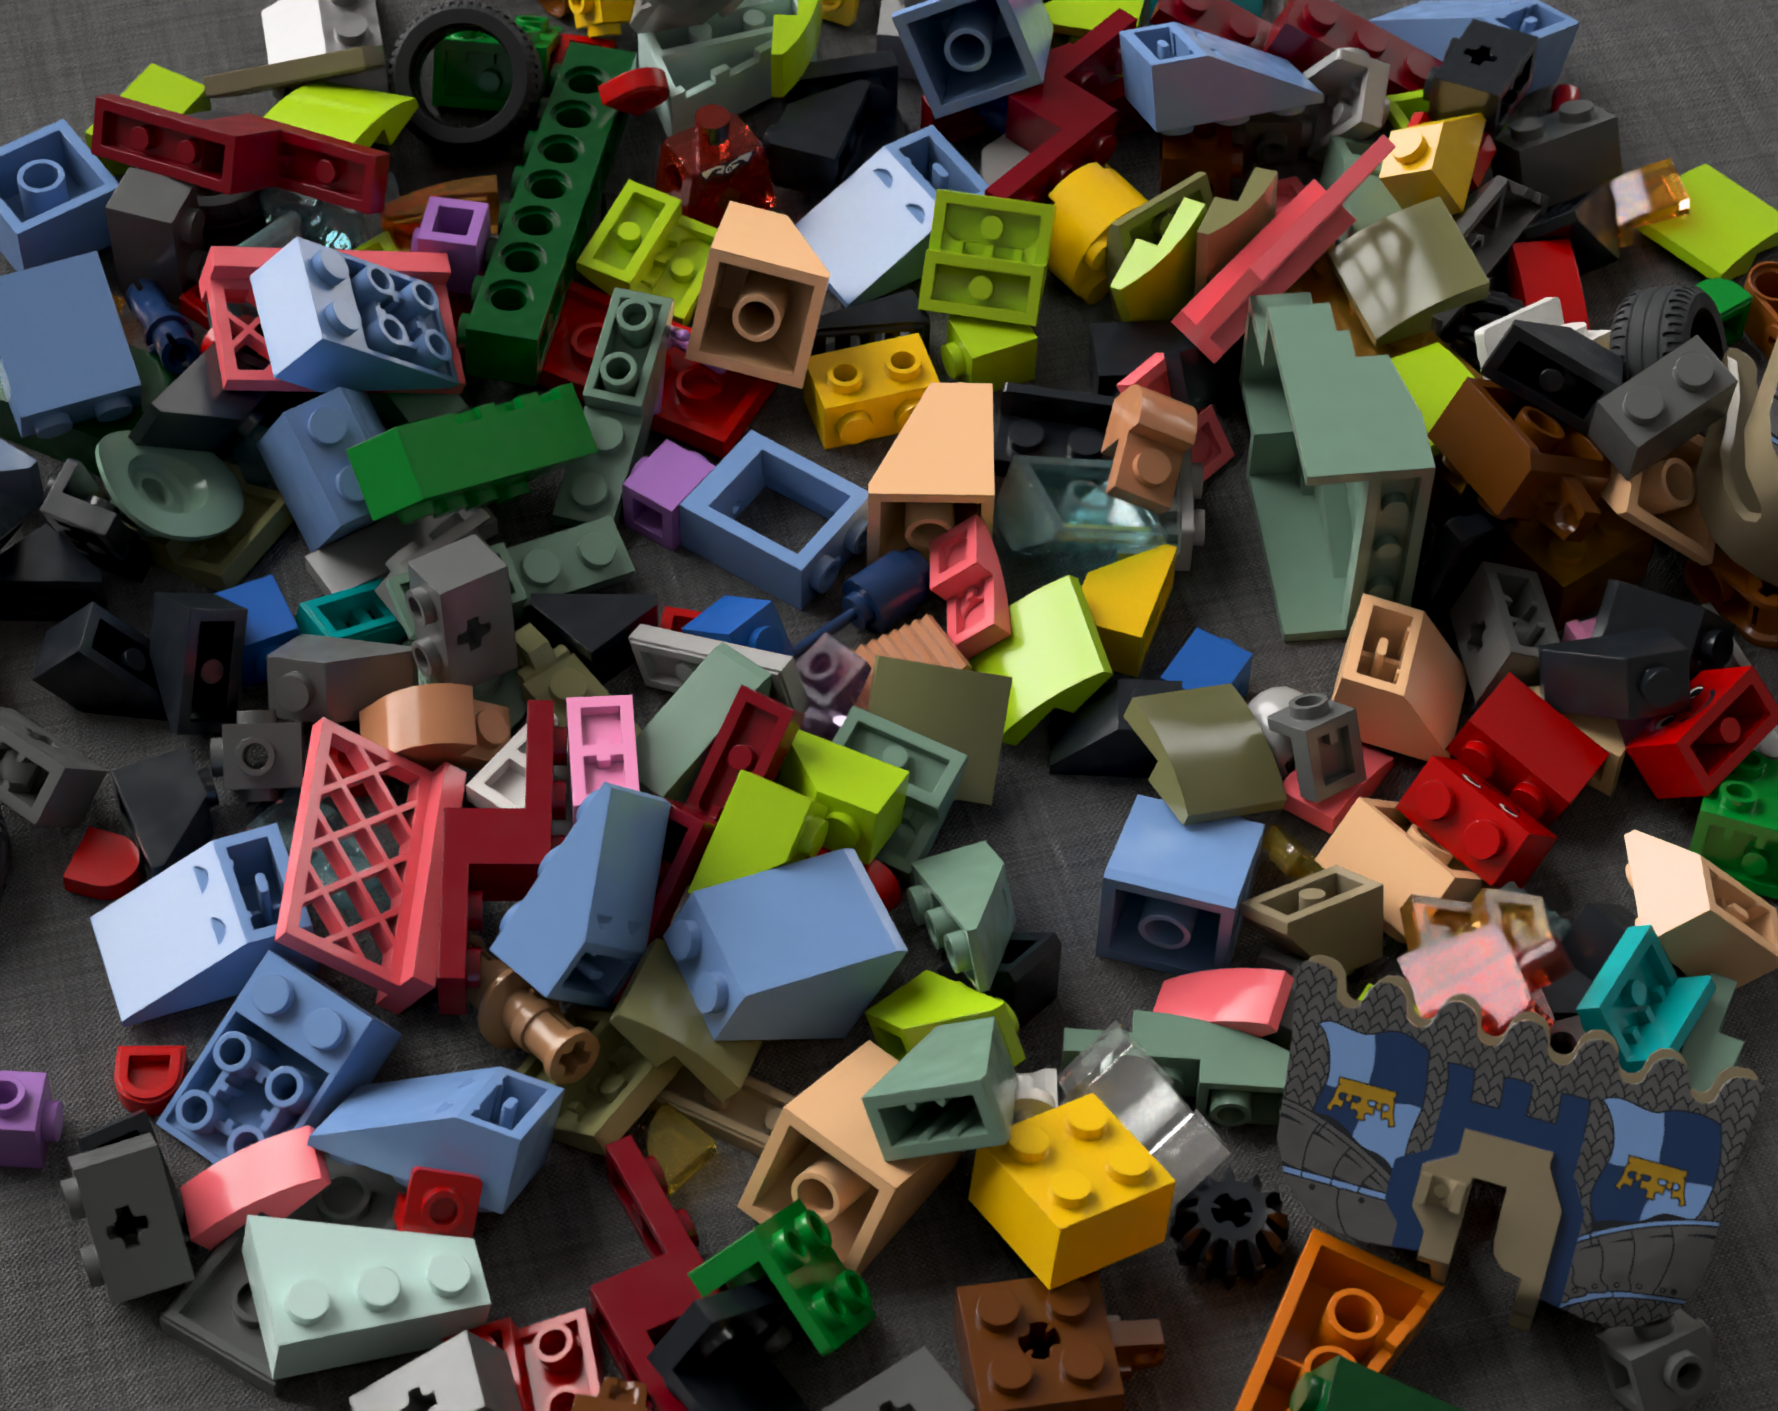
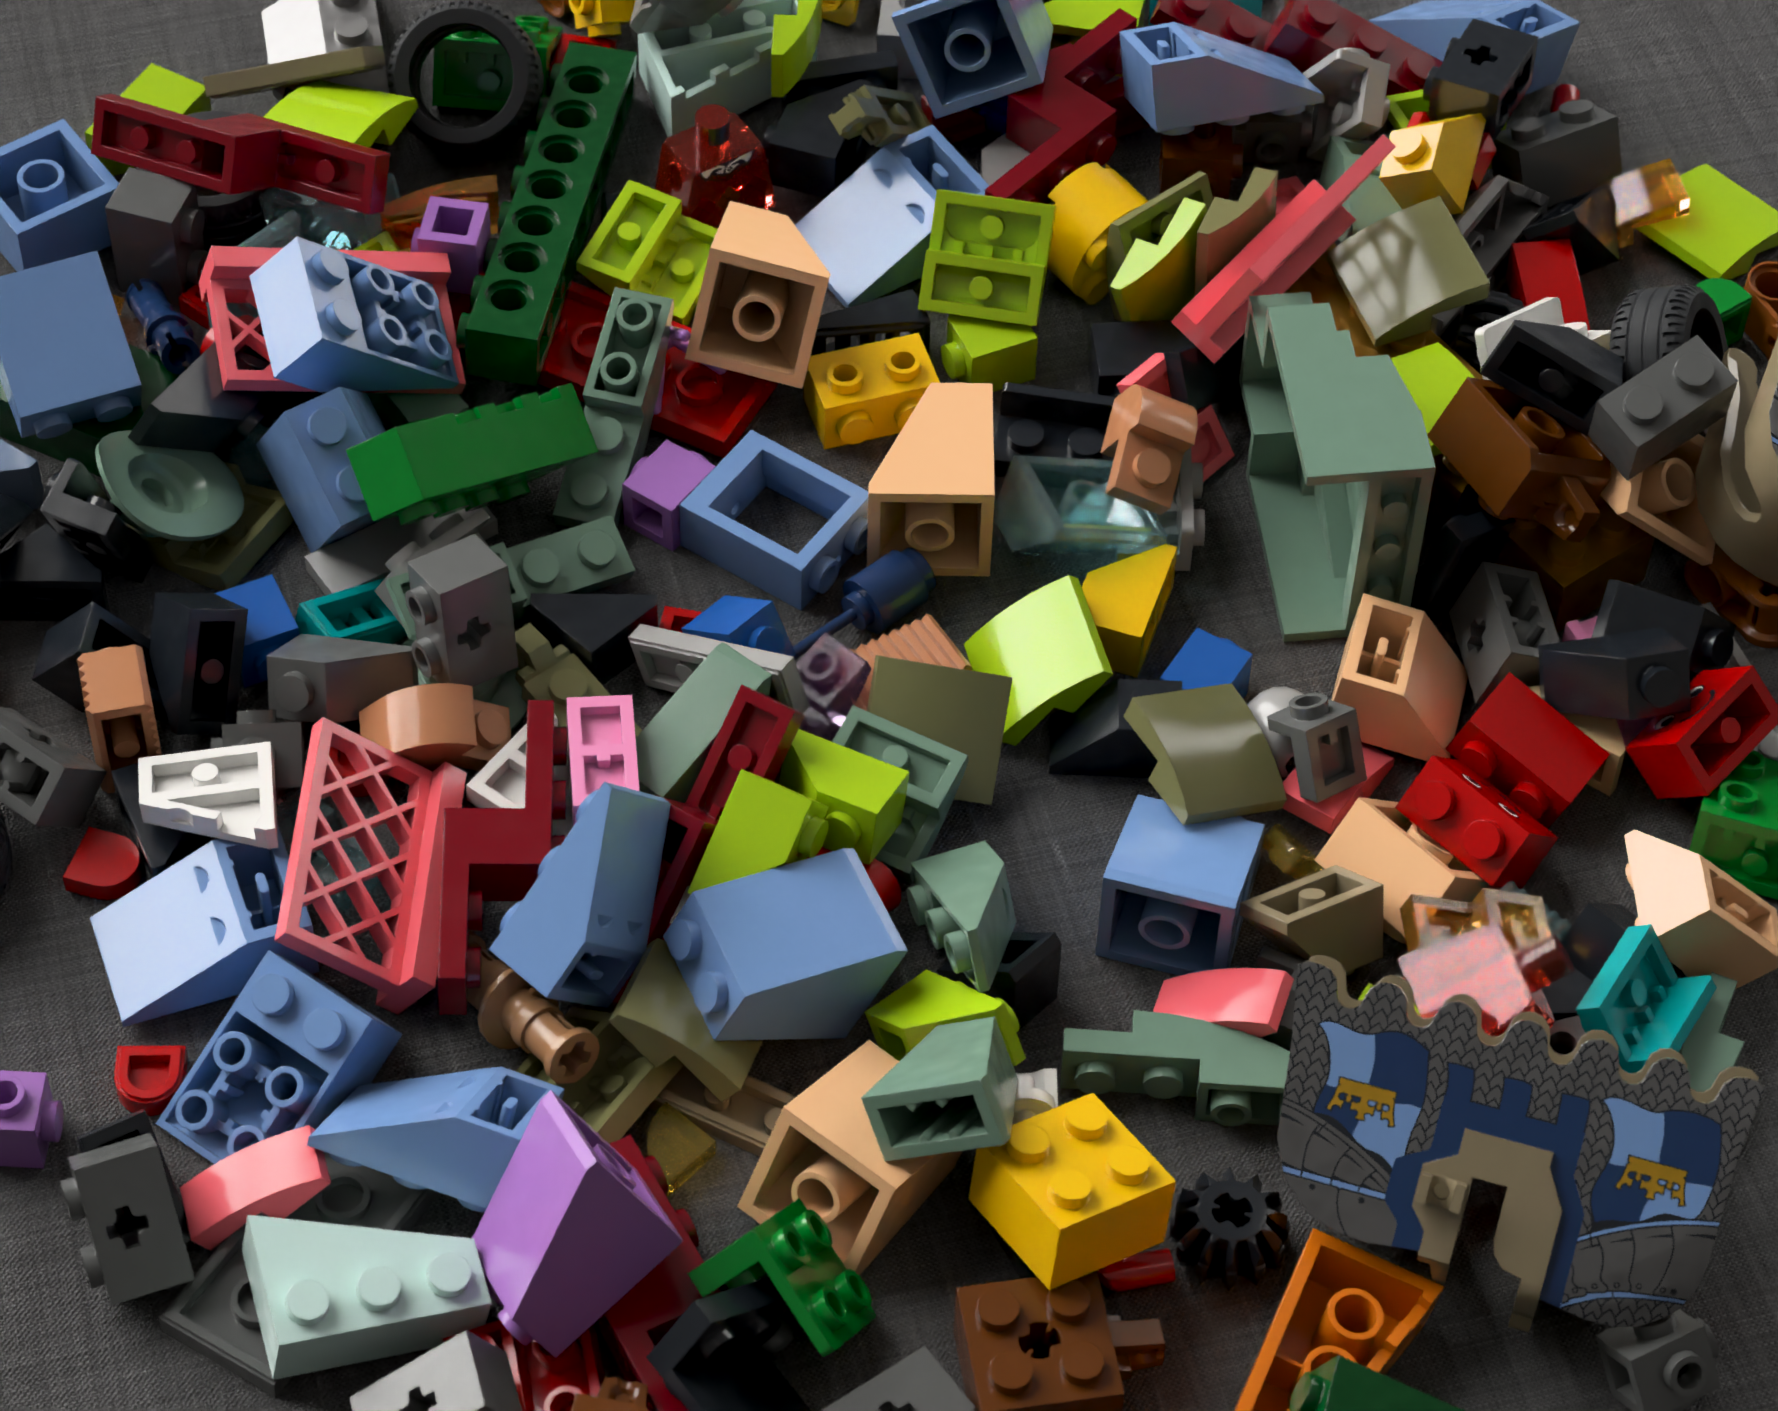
(118, 708): none -> nougat brick
(213, 793): none -> white wing
(438, 1203): red bracket -> none
(567, 1230): none -> medium lavender slope
(635, 90): red tile -> none
(879, 115): none -> olive hinge
(971, 581): coral slope -> none
(1139, 1271): none -> red arm
(1147, 1105): clear brick -> none

